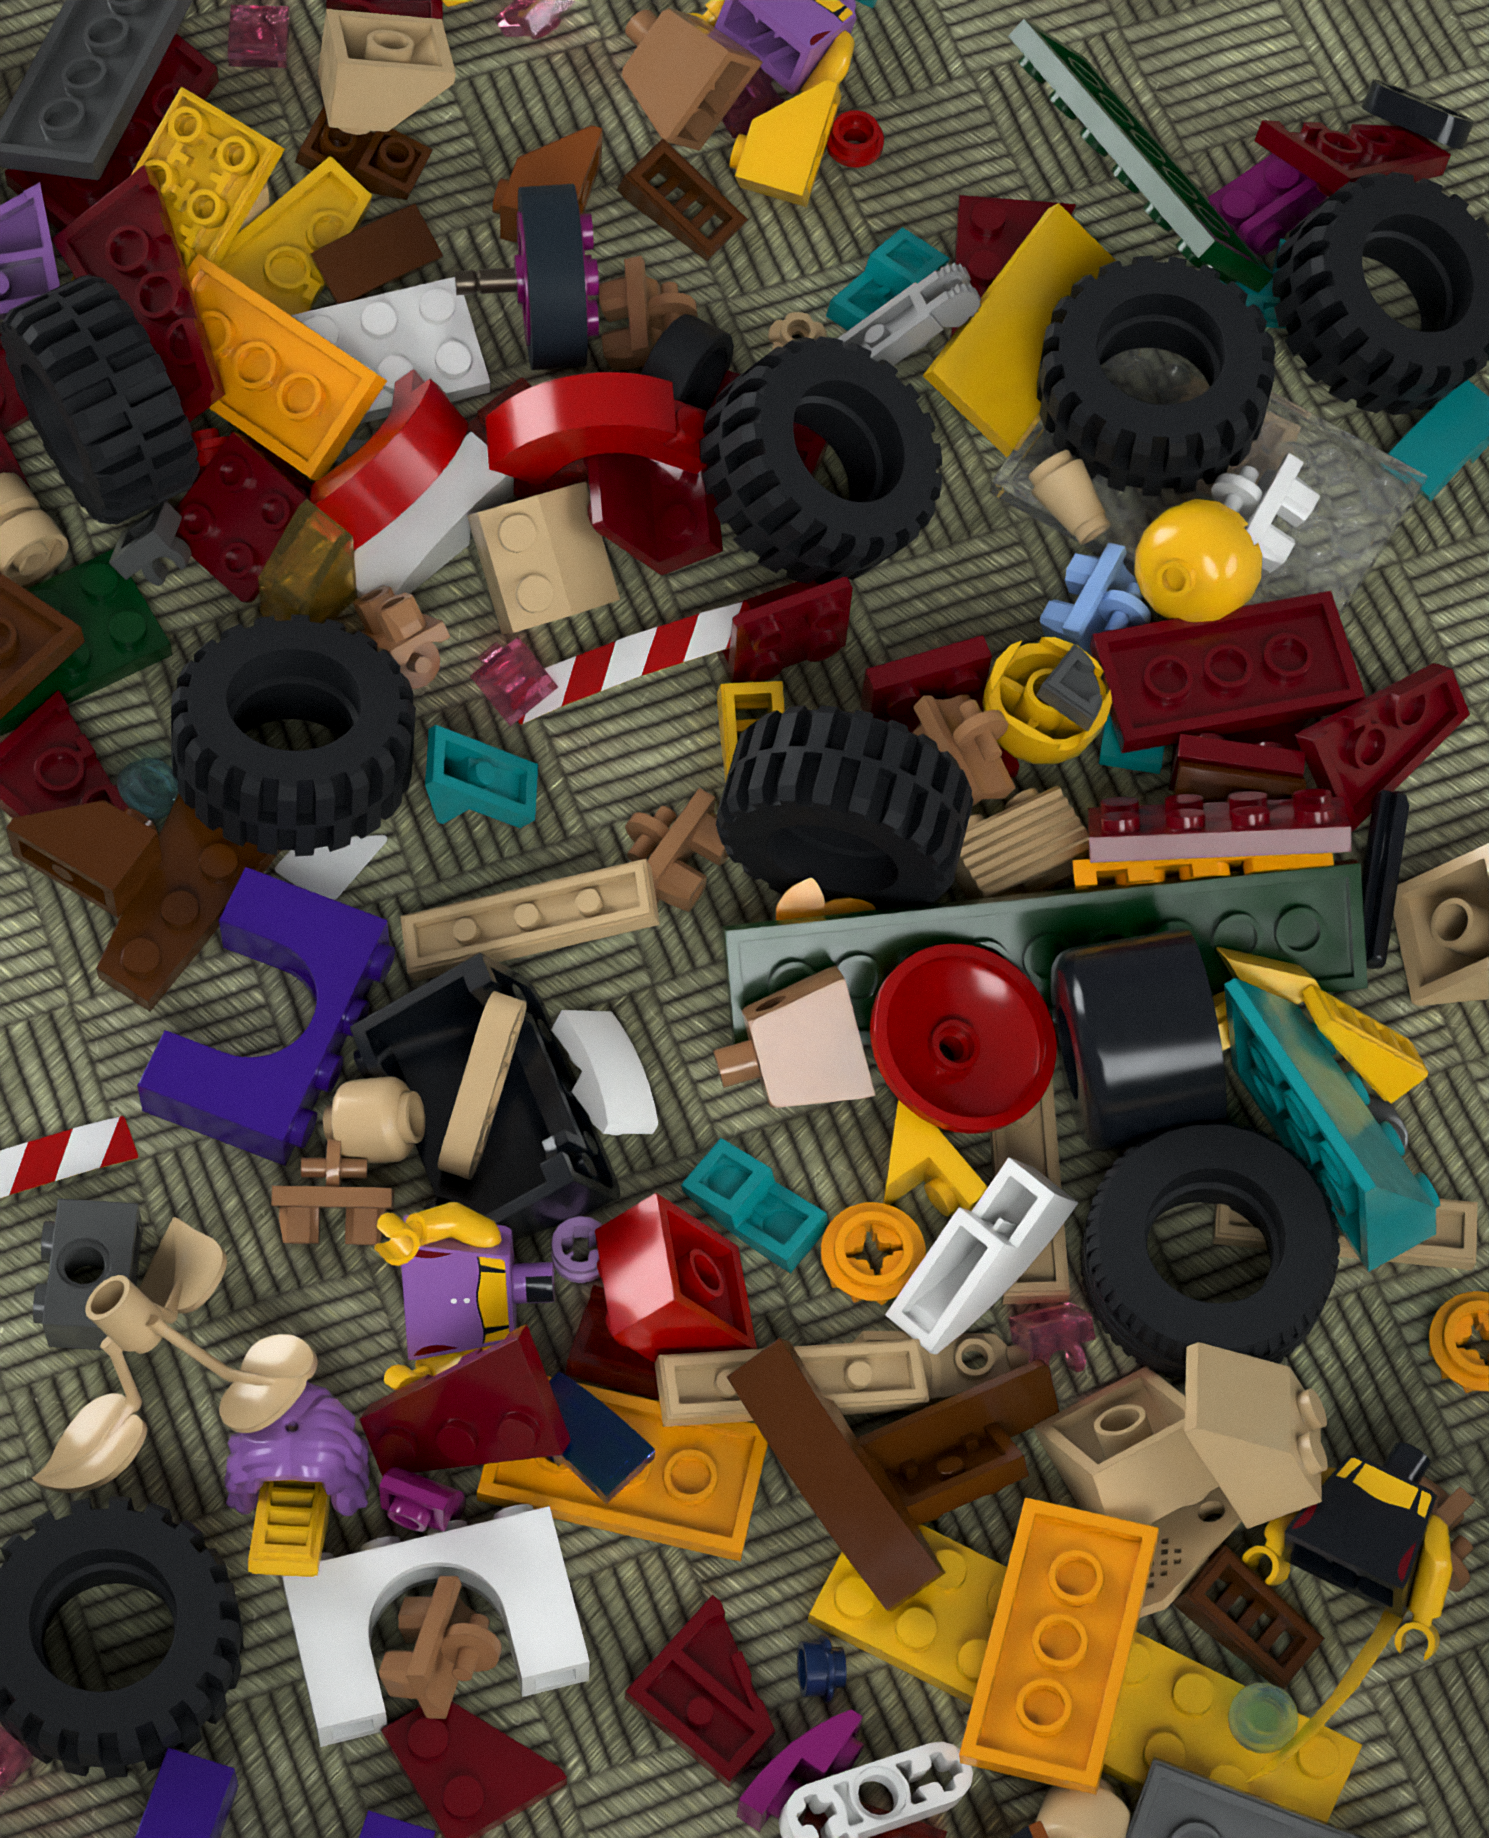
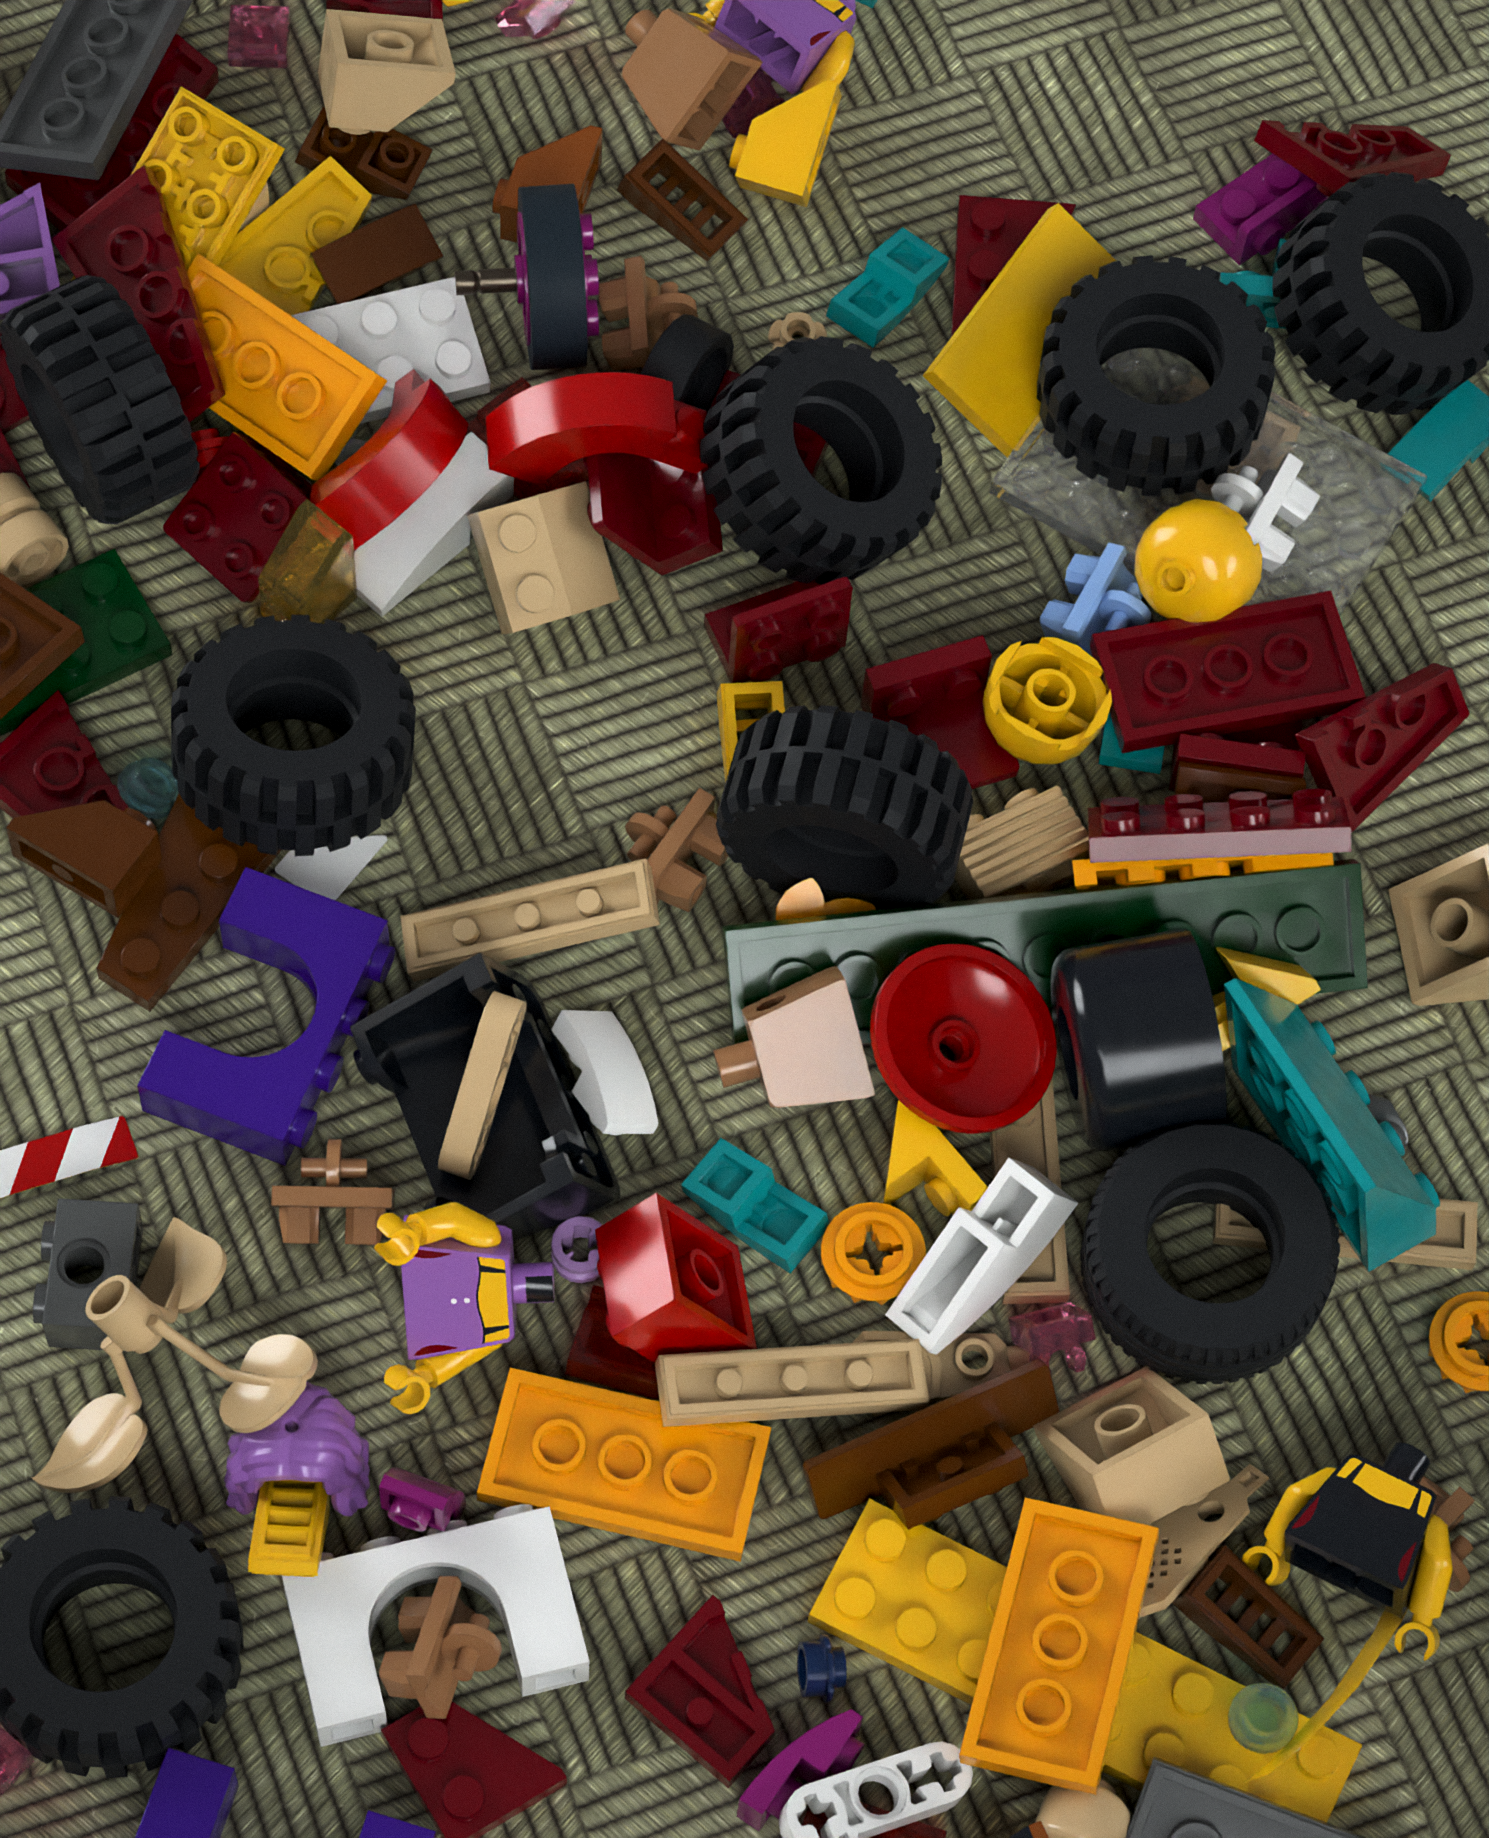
(147, 541): dark grey tile -> none
(375, 1119): tan head -> none
(403, 632): medium nougat hips -> none
(472, 1414): dark red wing -> none
(478, 778): teal slope -> none
(512, 679): clear pink tile -> none
(602, 1445): clear blue slope -> none
(638, 656): sticker -> none
(836, 1475): reddish brown slope -> none
(858, 127): red plate -> none
(917, 315): light grey hinge -> none
(971, 739): medium nougat hips -> none
(1070, 496): tan cone -> none
(1073, 689): dark grey tile -> none
(1139, 158): dark green plate -> none
(1255, 1432): tan slope -> none
(1373, 1049): yellow slope -> none
(1382, 872): black axle -> none
(1417, 114): black beam -> none

